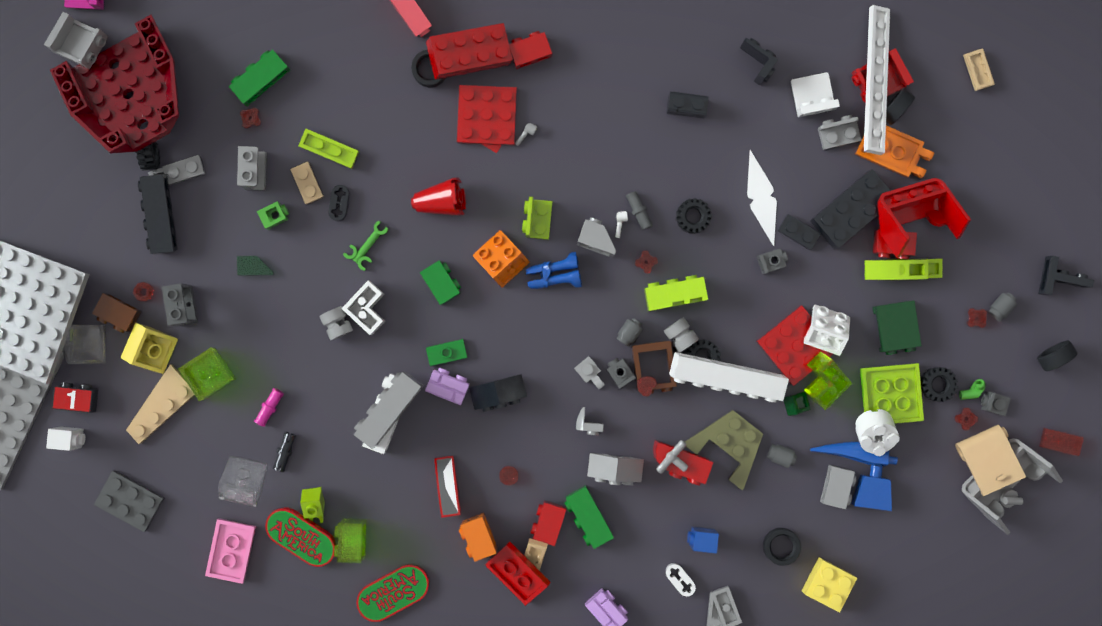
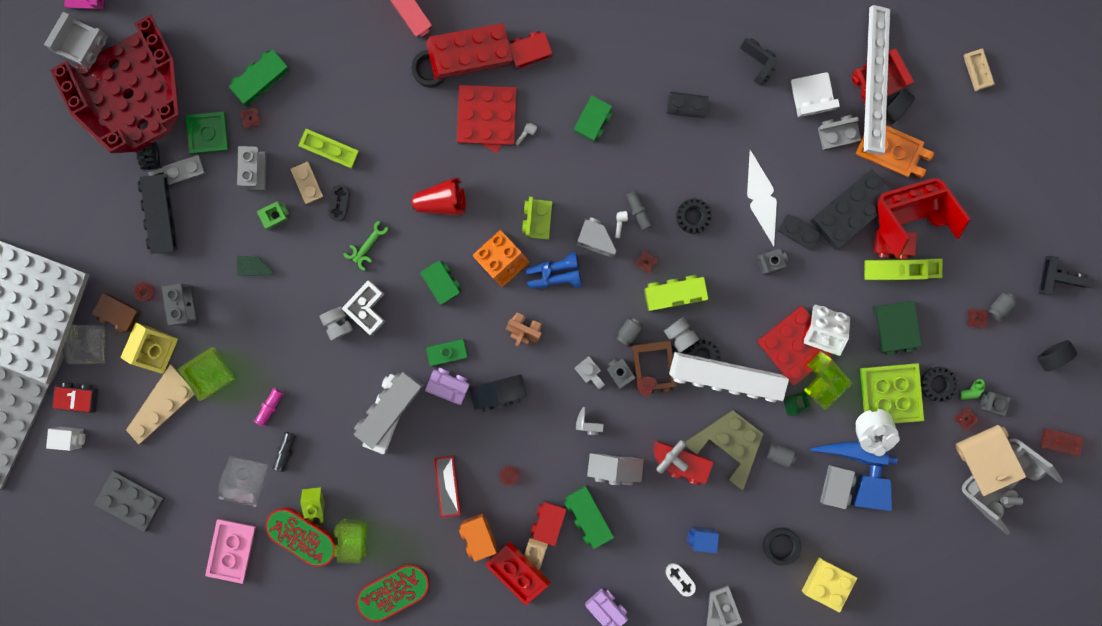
(207, 132): none -> green plate
(523, 333): none -> nougat hips
(592, 119): none -> green brick

